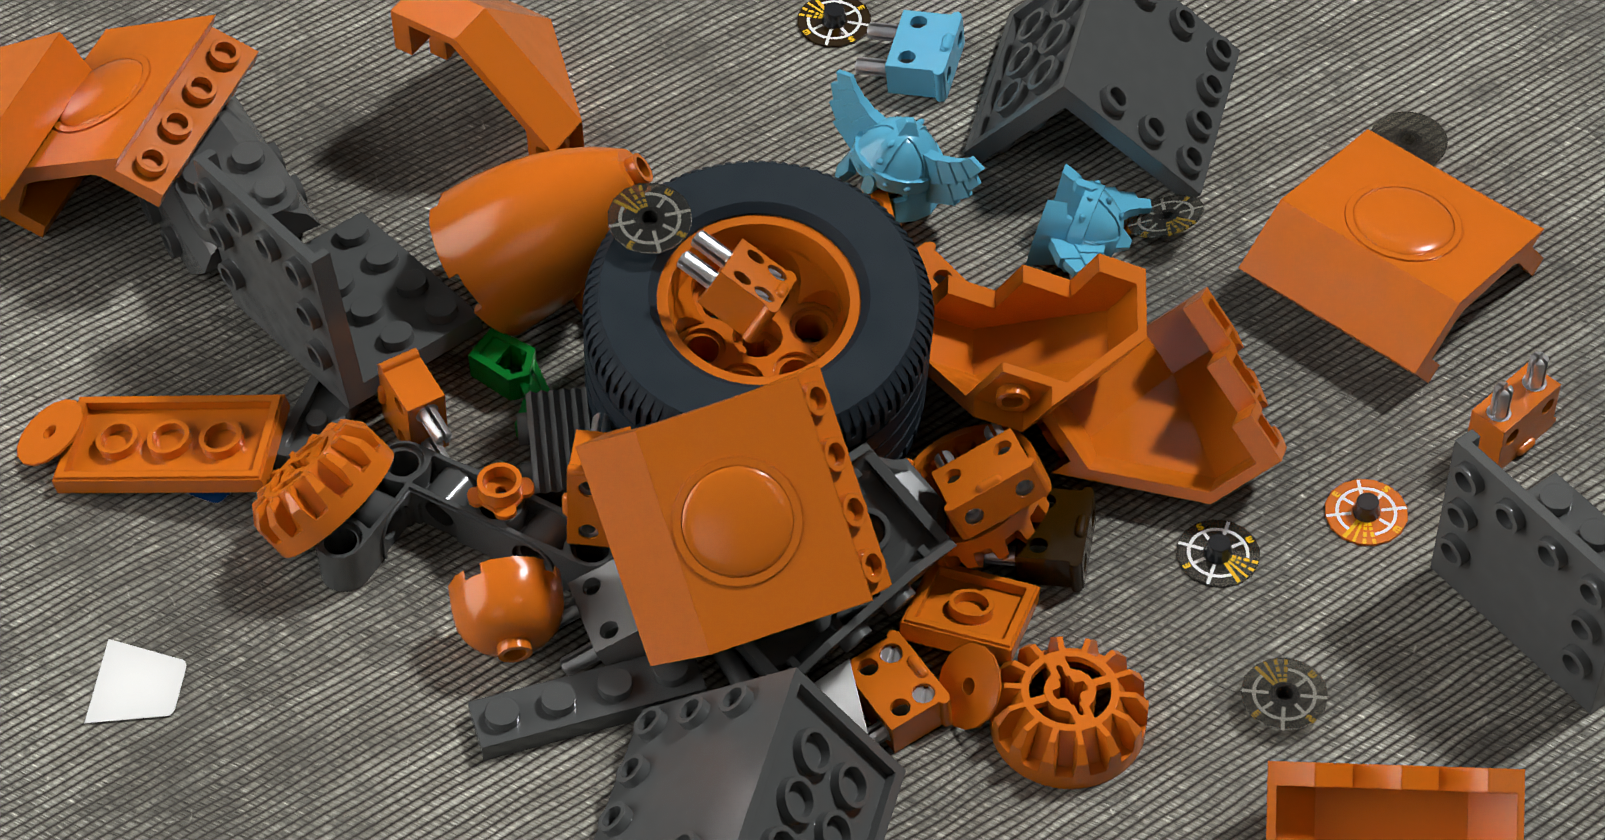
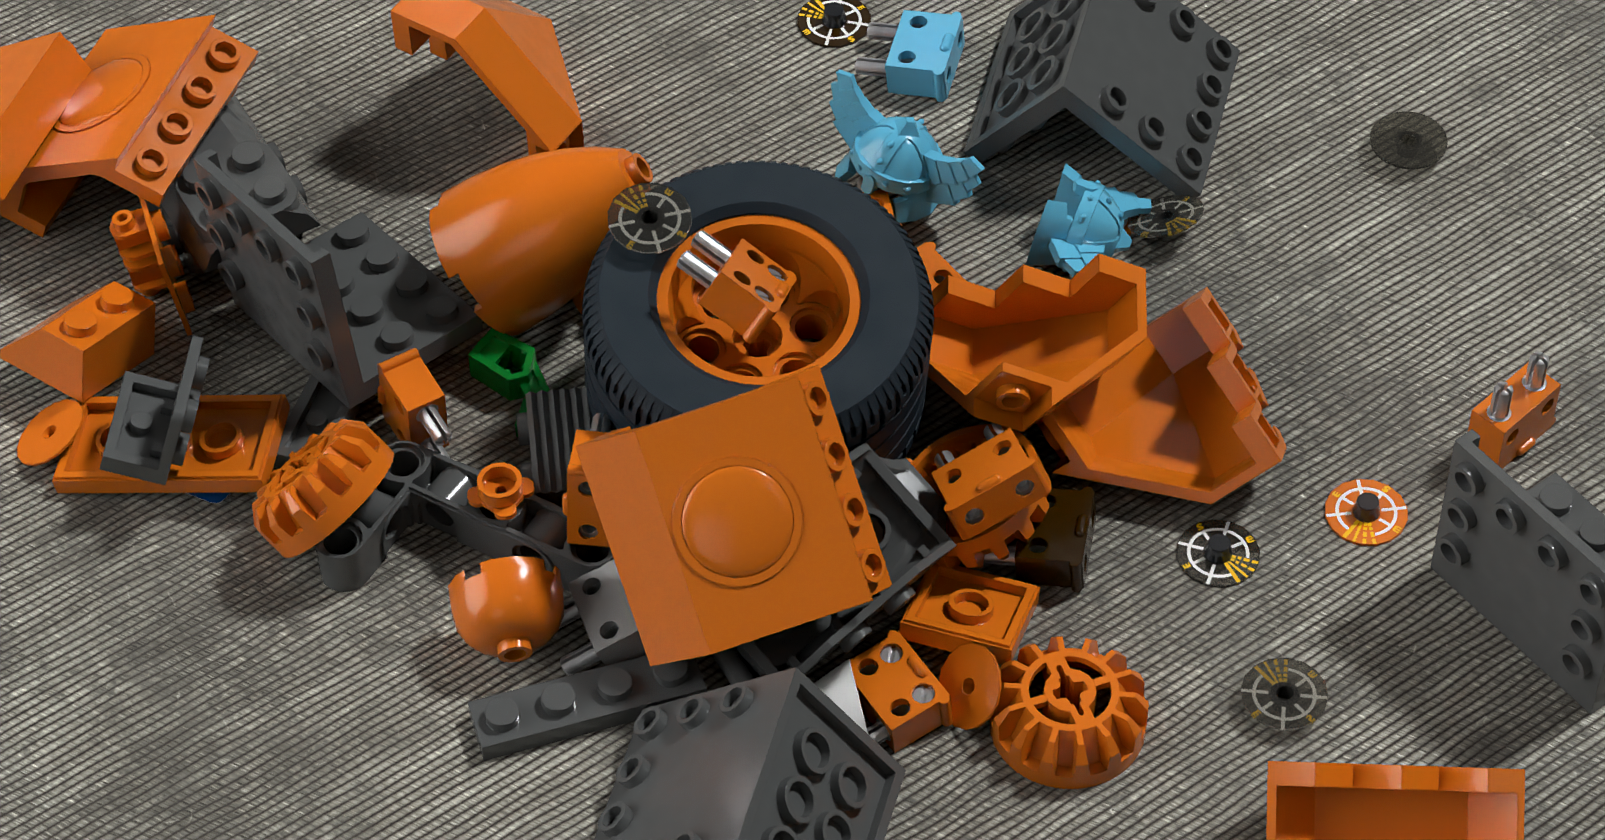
(88, 342): none -> orange slope
(135, 684): white sticker -> none
(148, 261): none -> orange hinge
(149, 421): none -> dark grey bracket
(1389, 249): orange panel -> none

